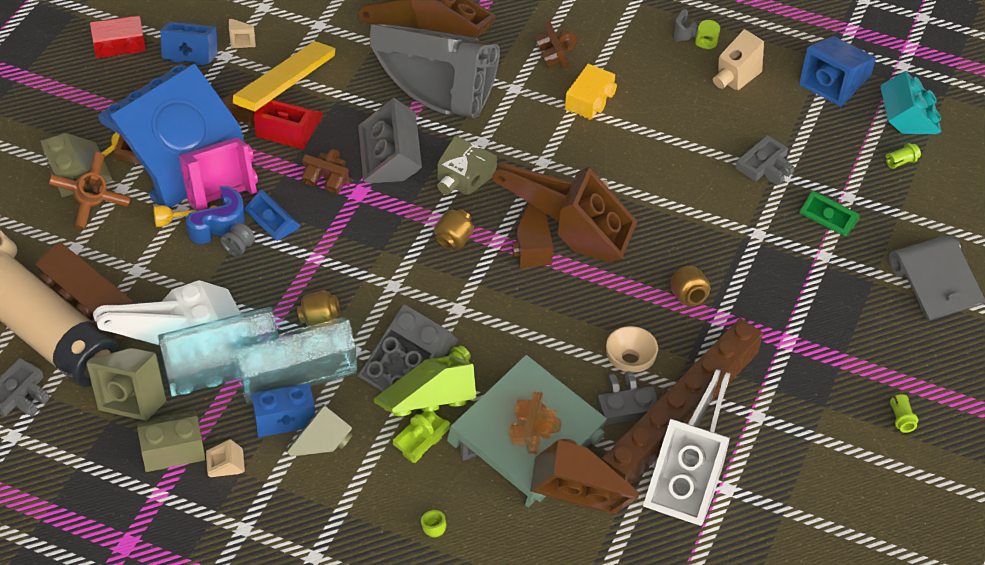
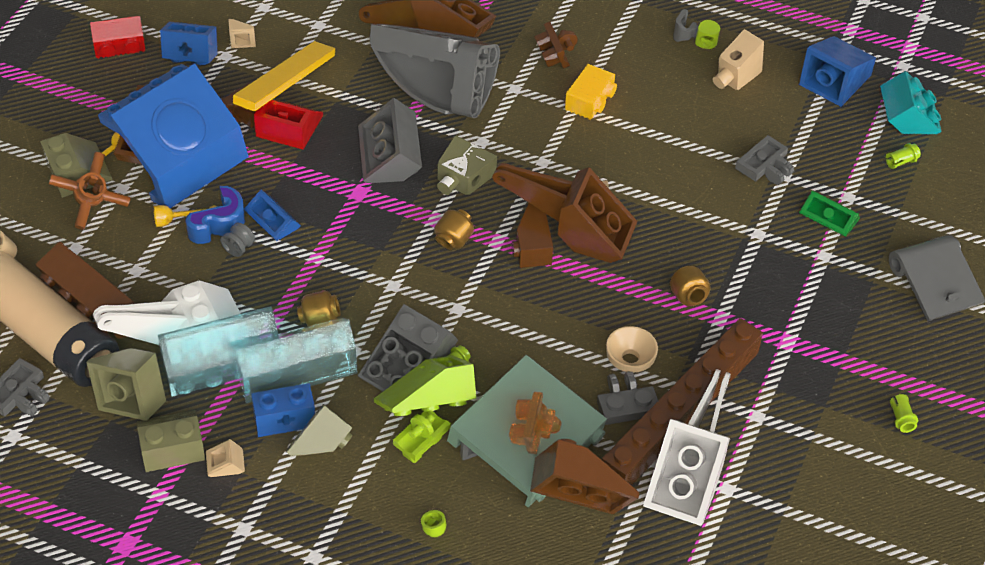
(216, 166): dark pink panel -> none
(329, 167): reddish brown hips -> none

